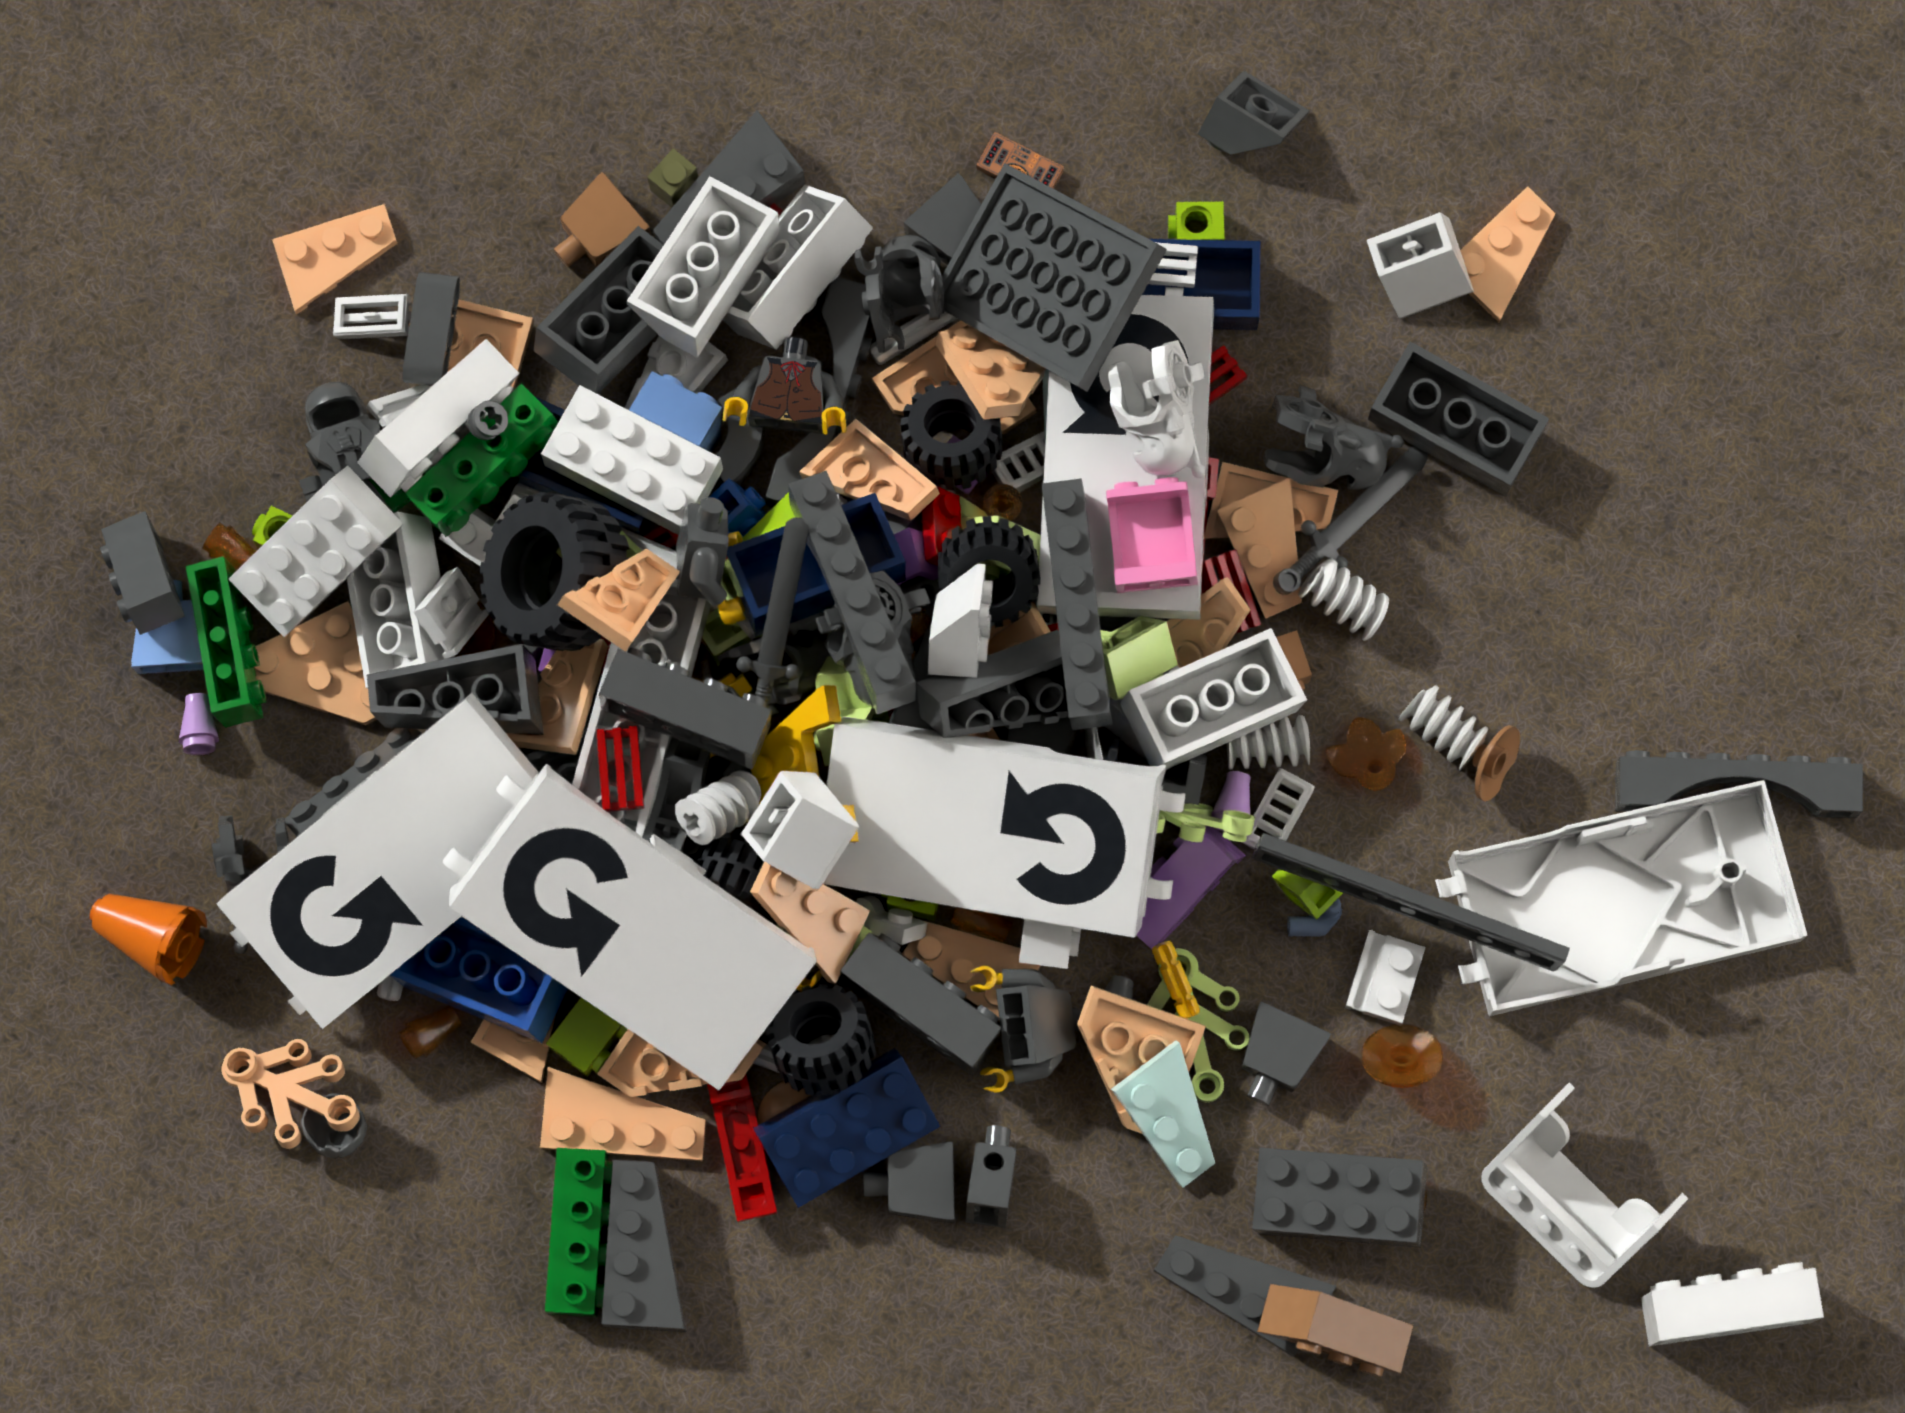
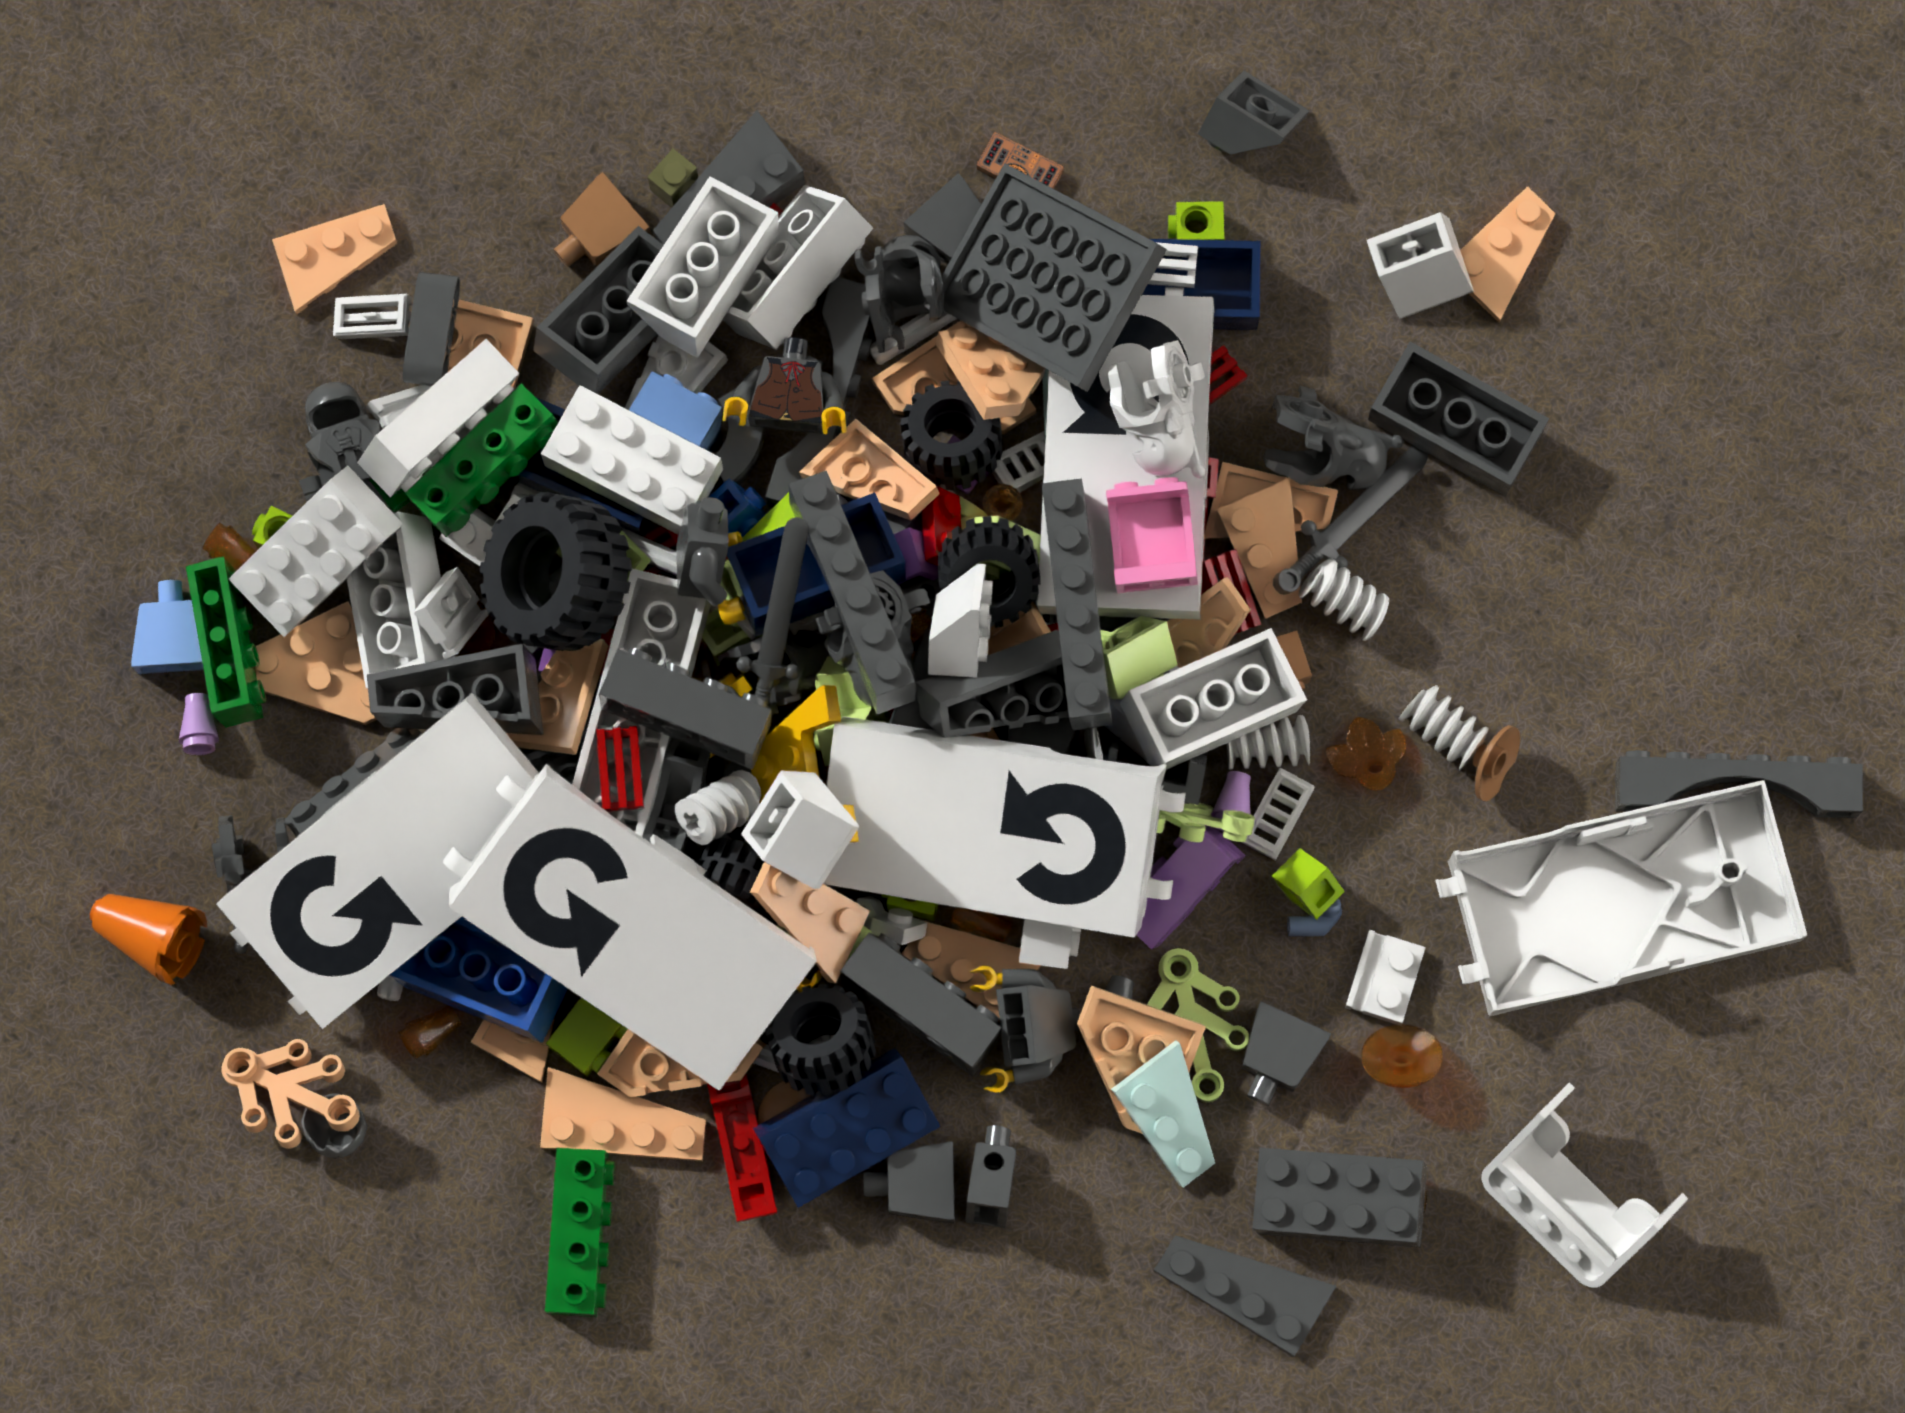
(140, 573): dark grey brick -> none
(495, 412): dark grey bush -> none
(623, 598): light nougat wing -> none
(640, 1266): dark grey wedge -> none
(1175, 979): yellow axle -> none
(1336, 1328): medium nougat wedge -> none
(1410, 902): dark grey tile -> none
(1731, 1306): white brick -> none

